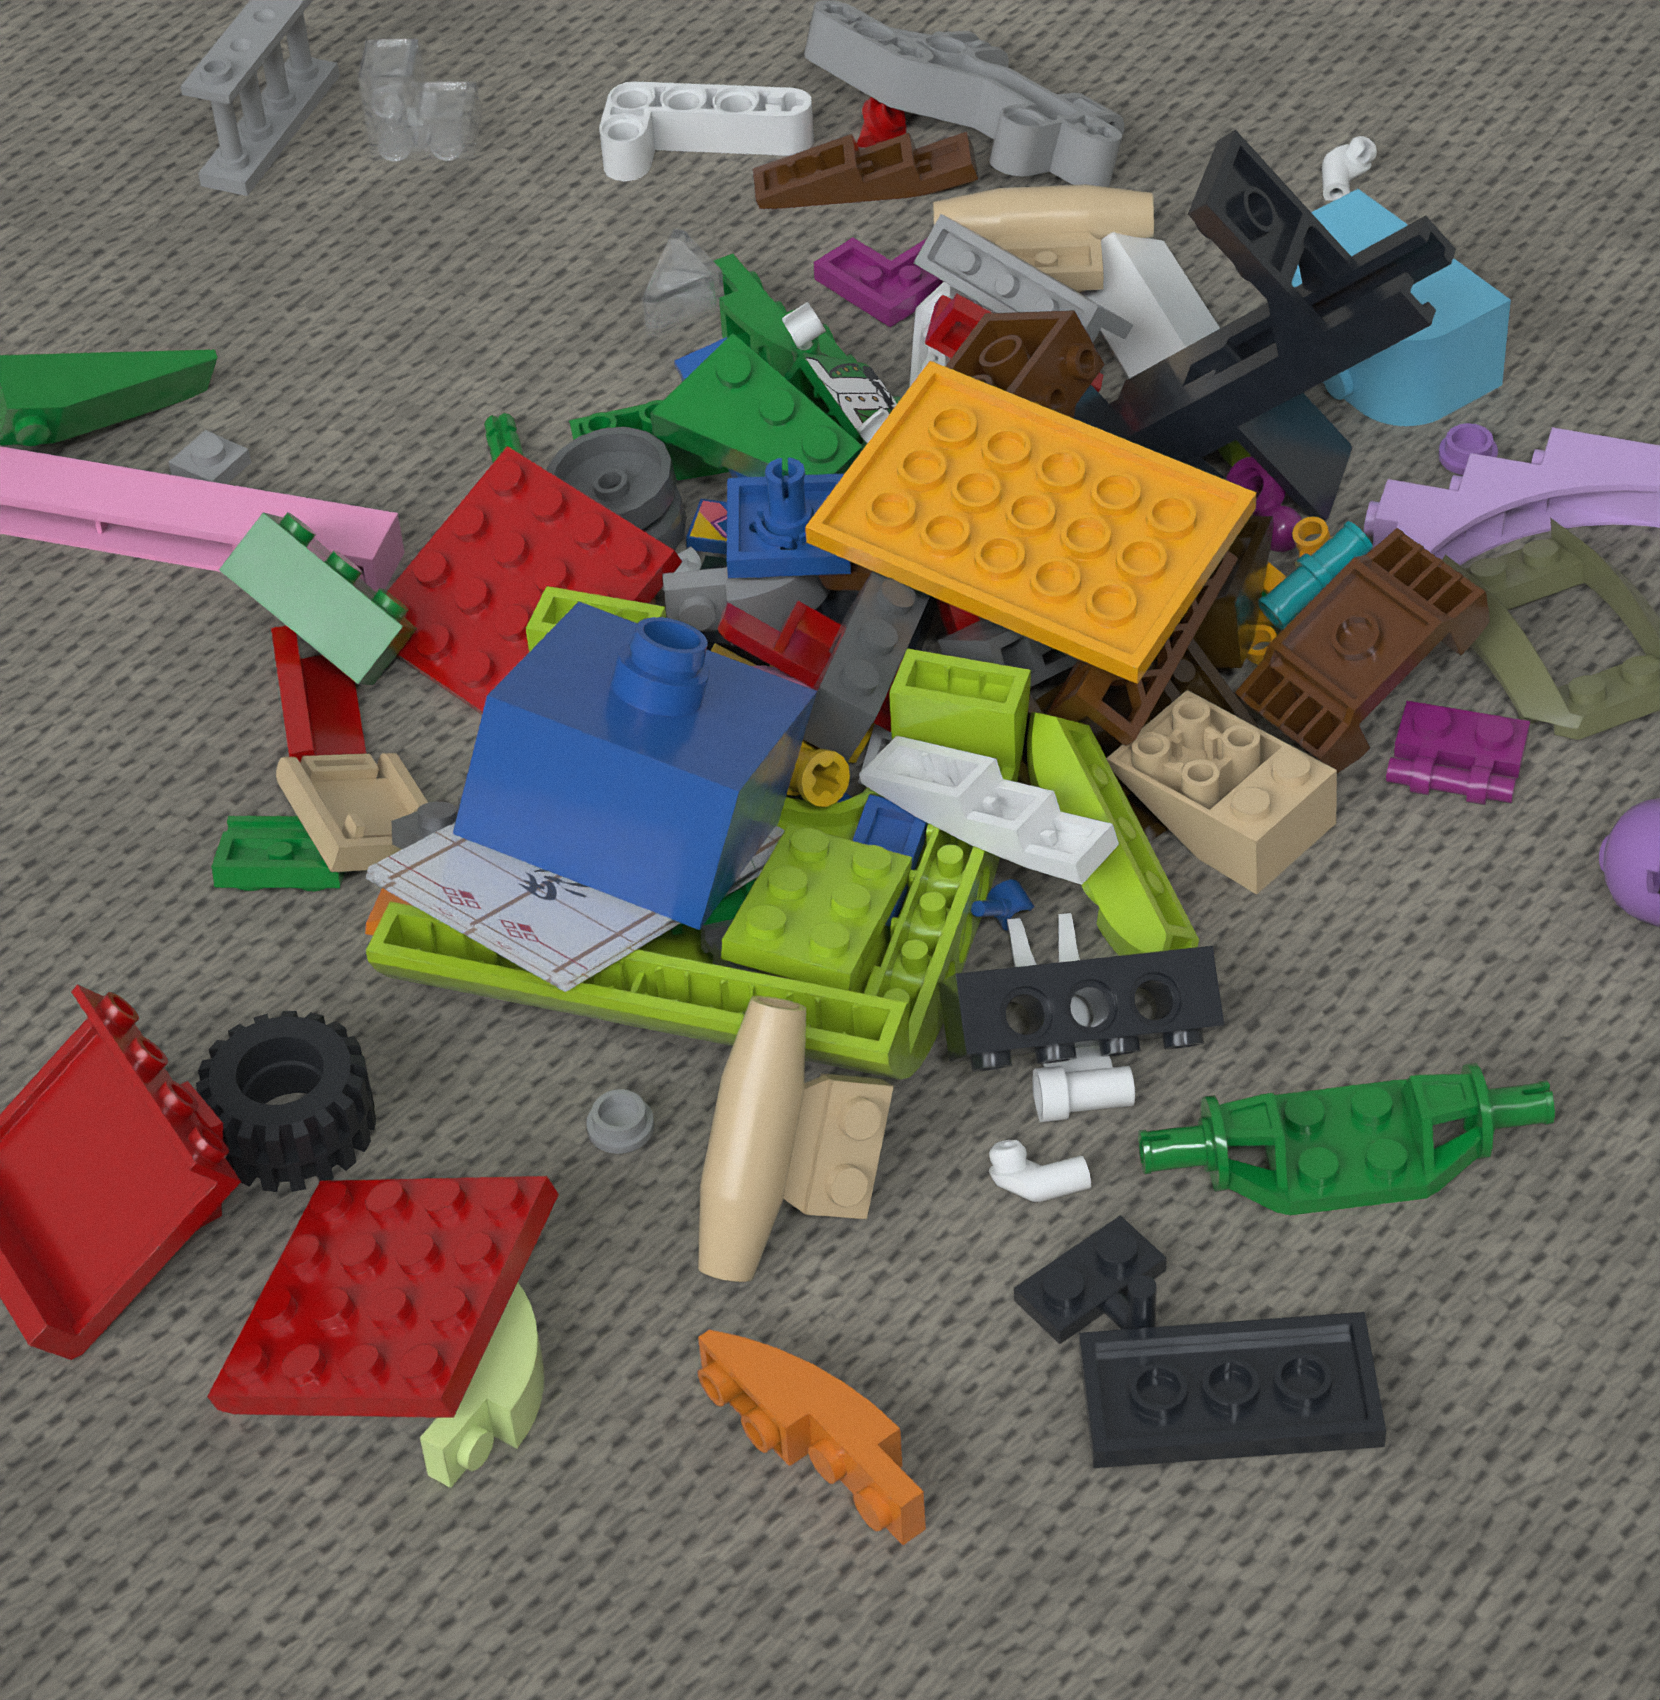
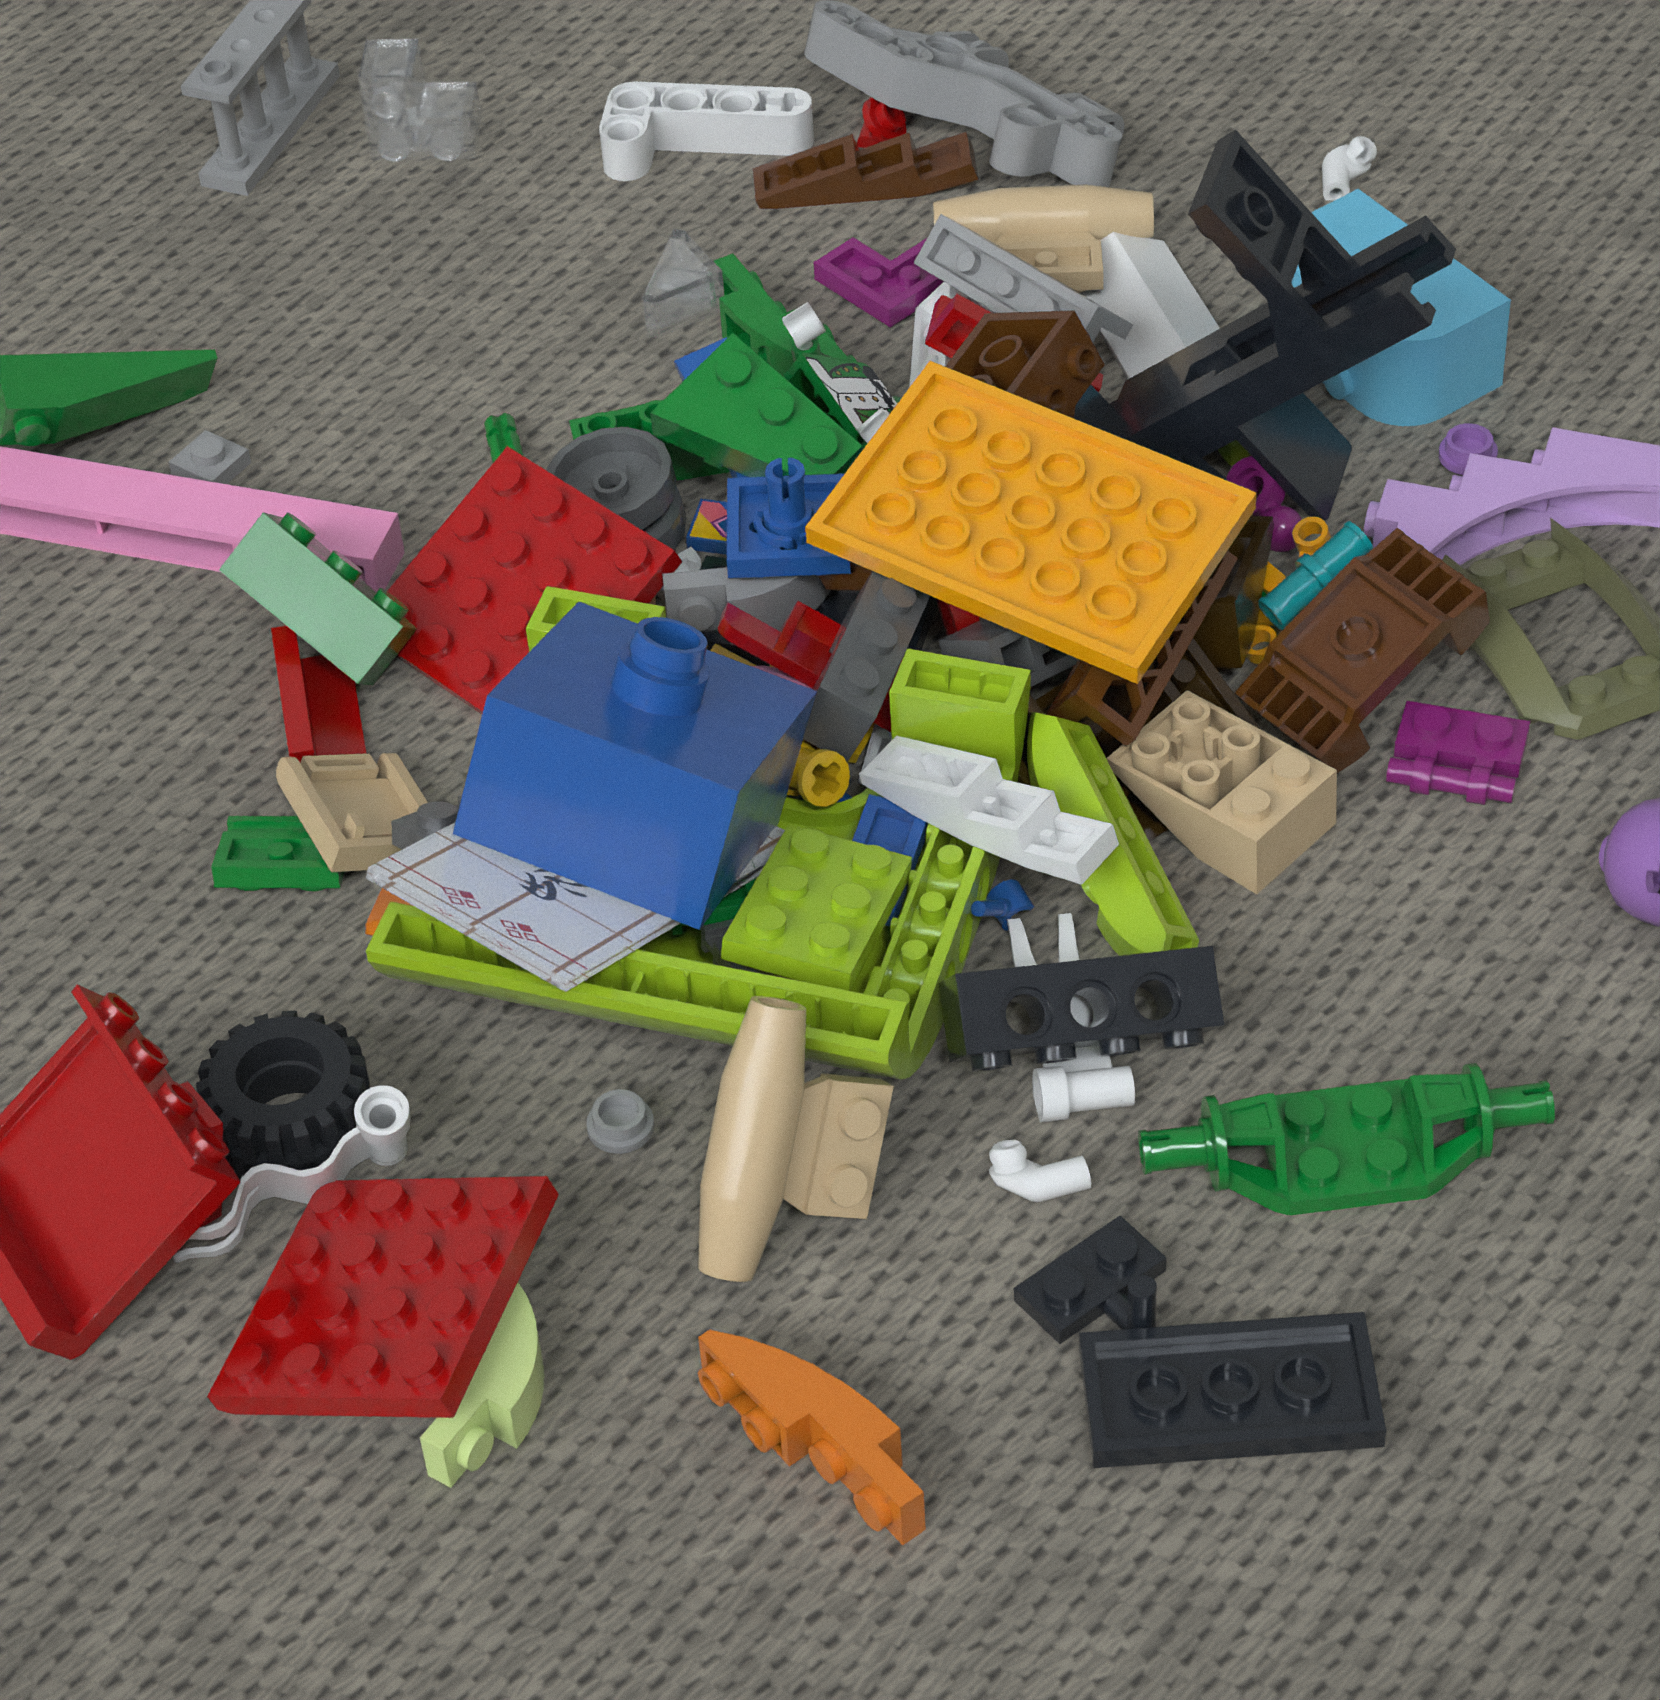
(380, 1132): none -> white flag

